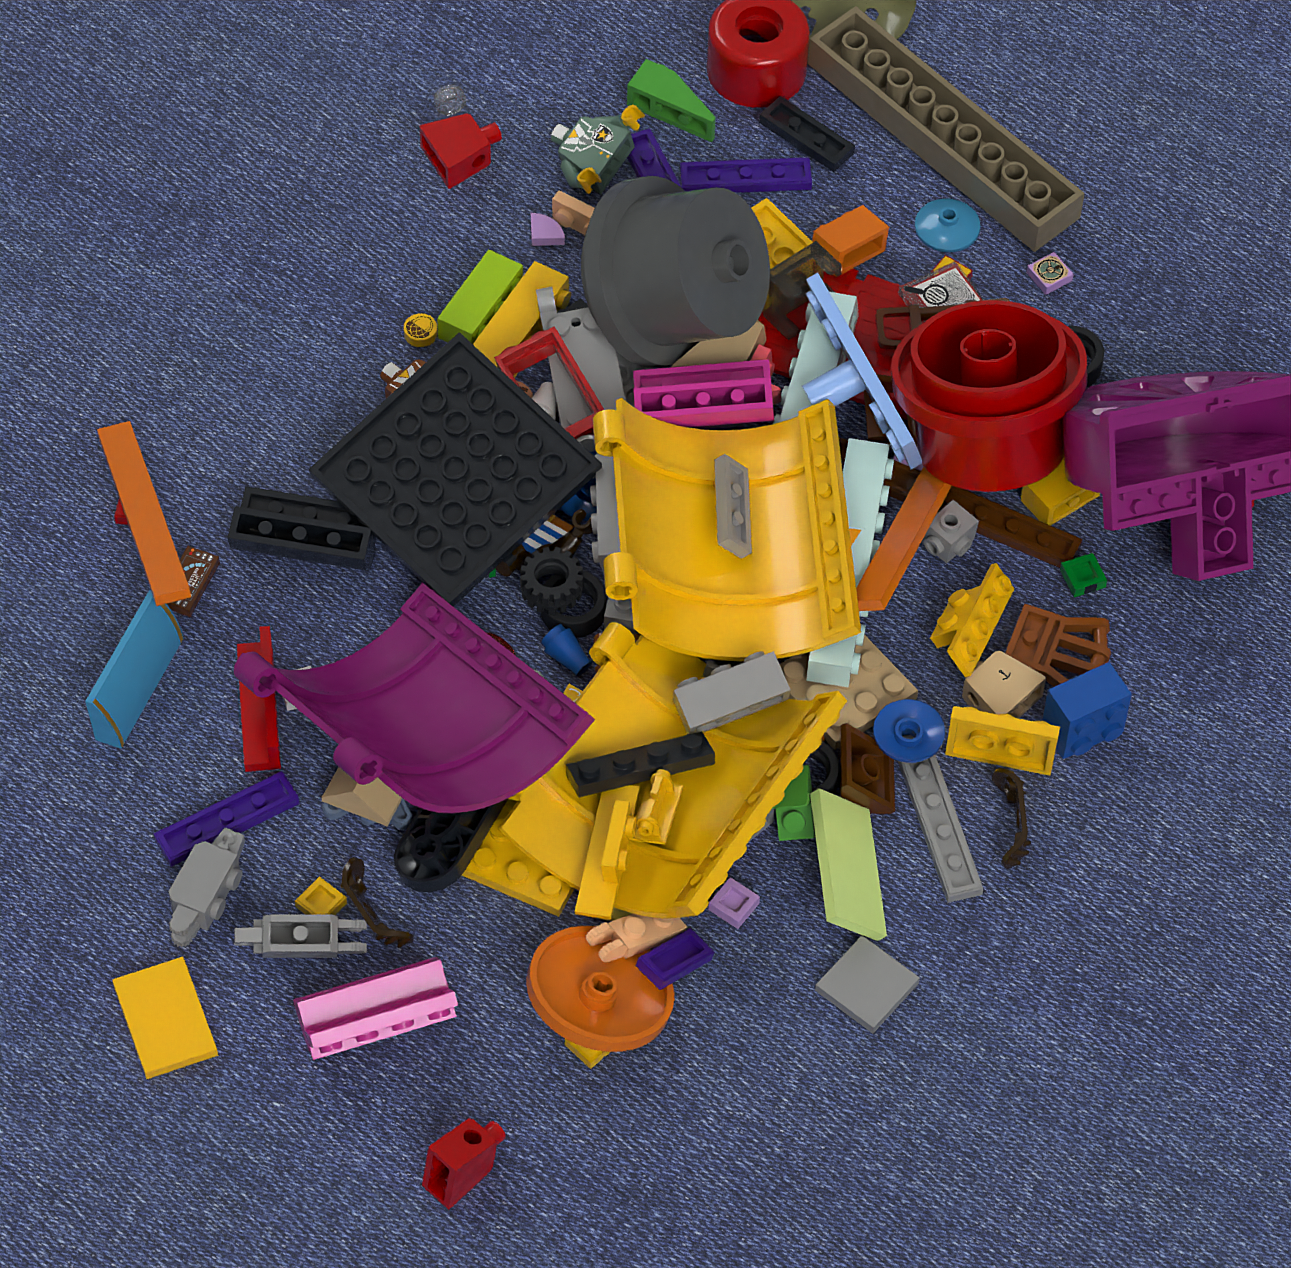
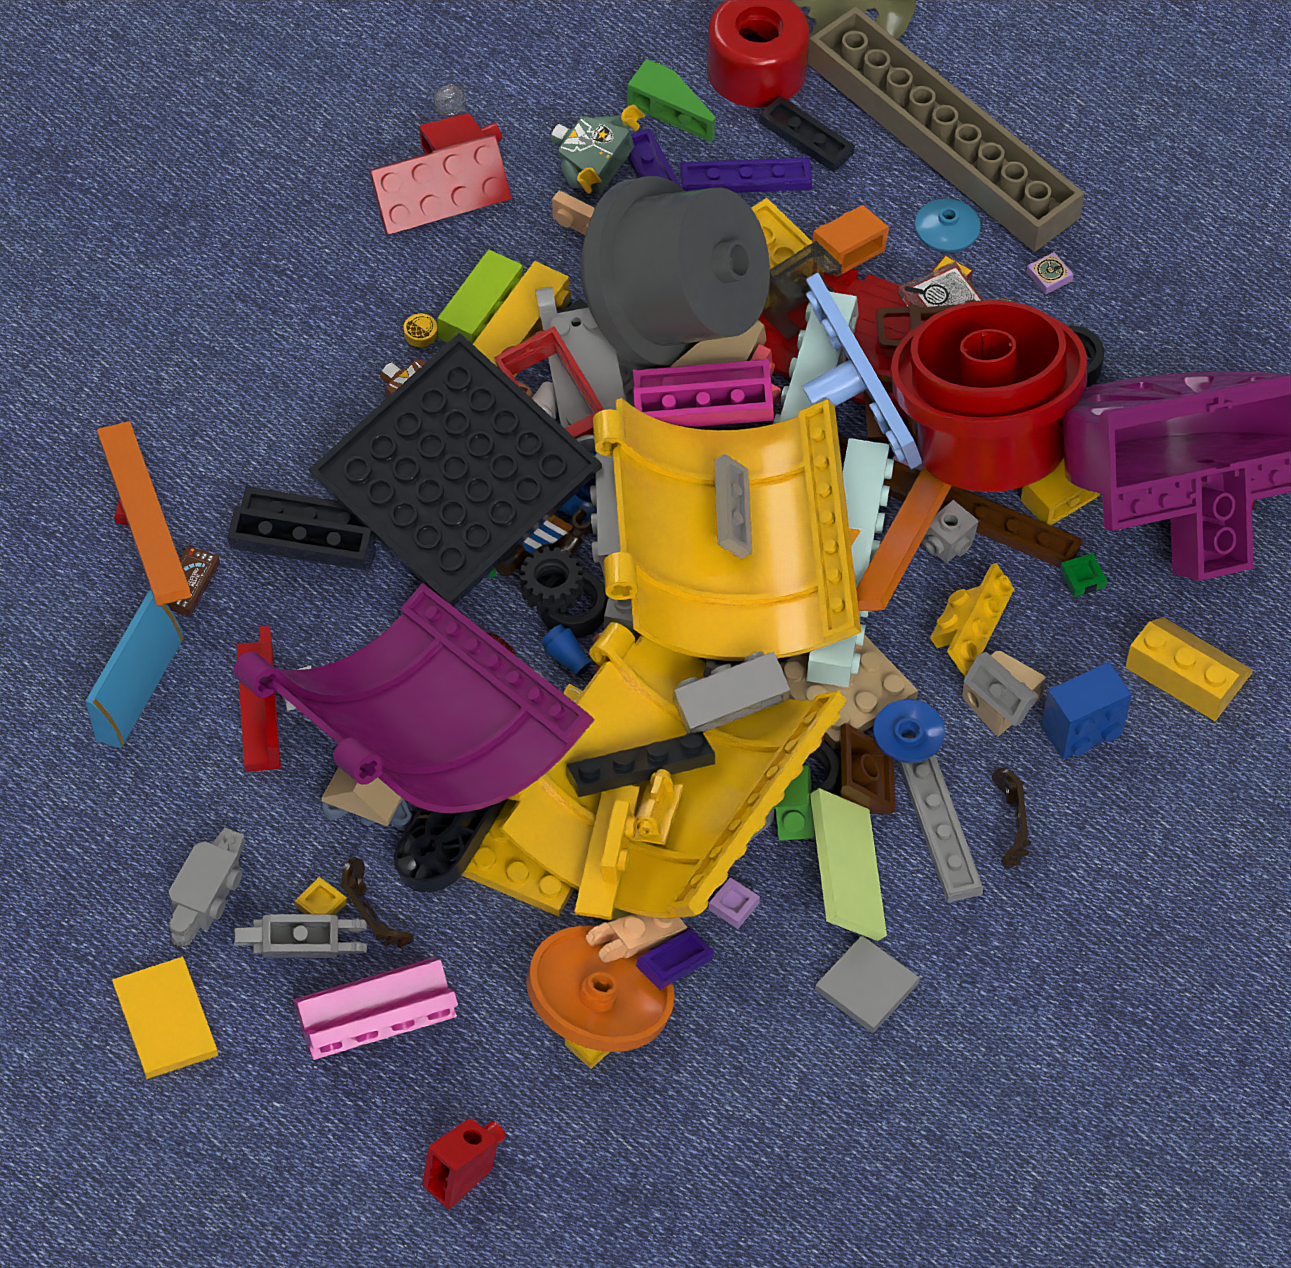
(235, 812): dark purple tile -> none
(440, 184): none -> plate
(545, 231): lavender tile -> none
(1000, 688): none -> light grey hinge
(1002, 740): yellow plate -> none
(1042, 631): dark orange plate -> none
(1186, 667): none -> yellow slope

